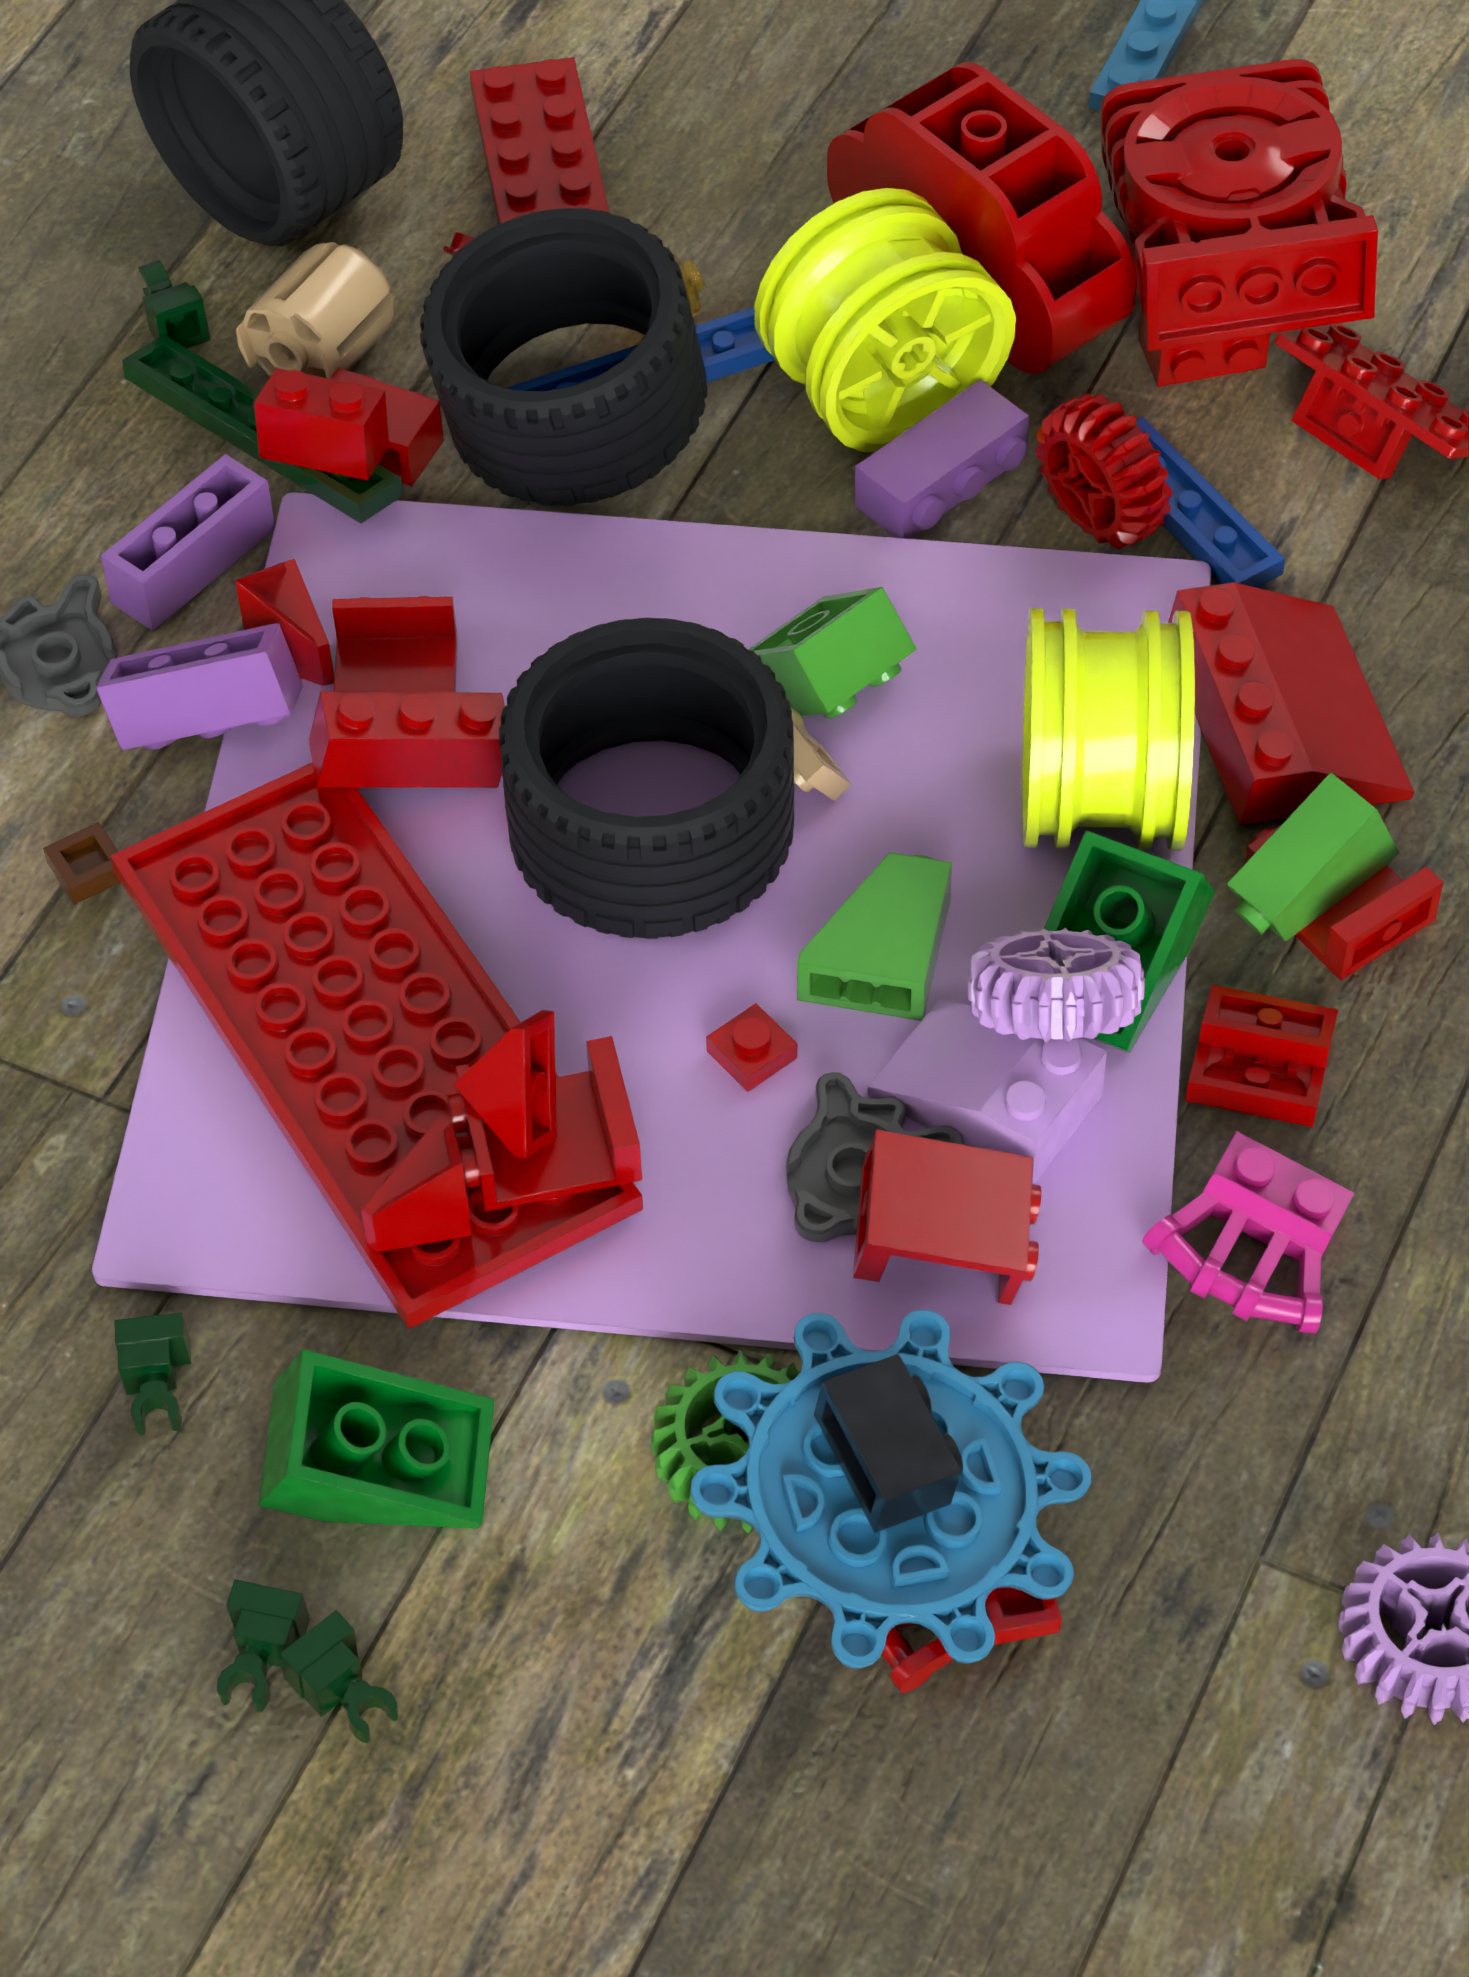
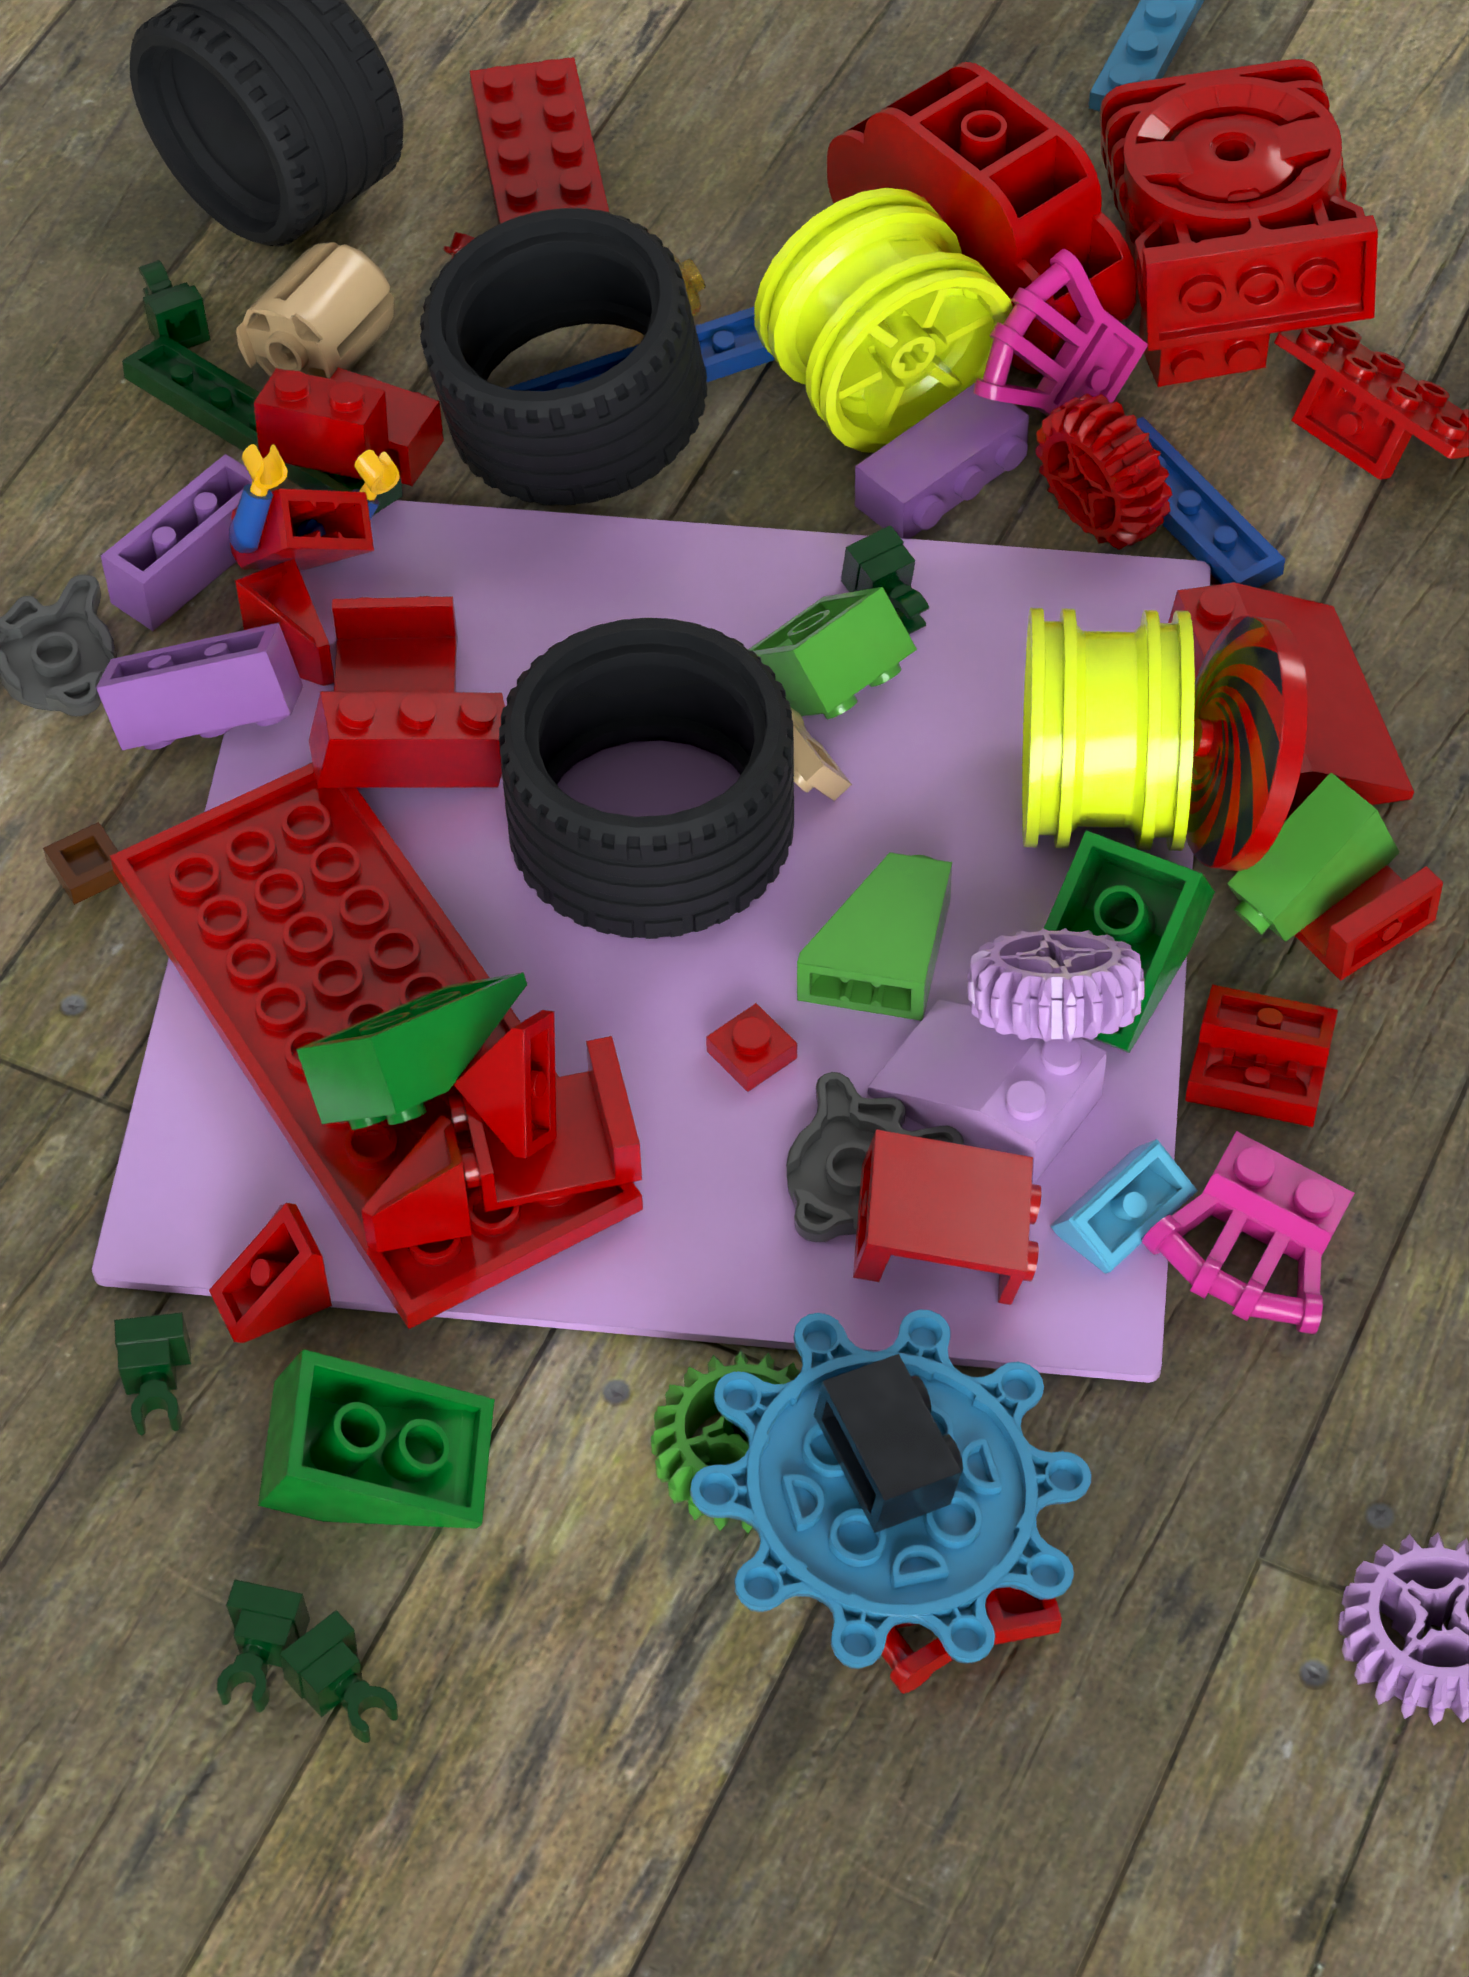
(273, 1279): none -> red slope
(302, 523): none -> torso
(405, 1054): none -> green slope
(885, 563): none -> dark green piece
(1092, 360): none -> dark pink plate
(1124, 1206): none -> medium azure slope
(1246, 742): none -> red dish

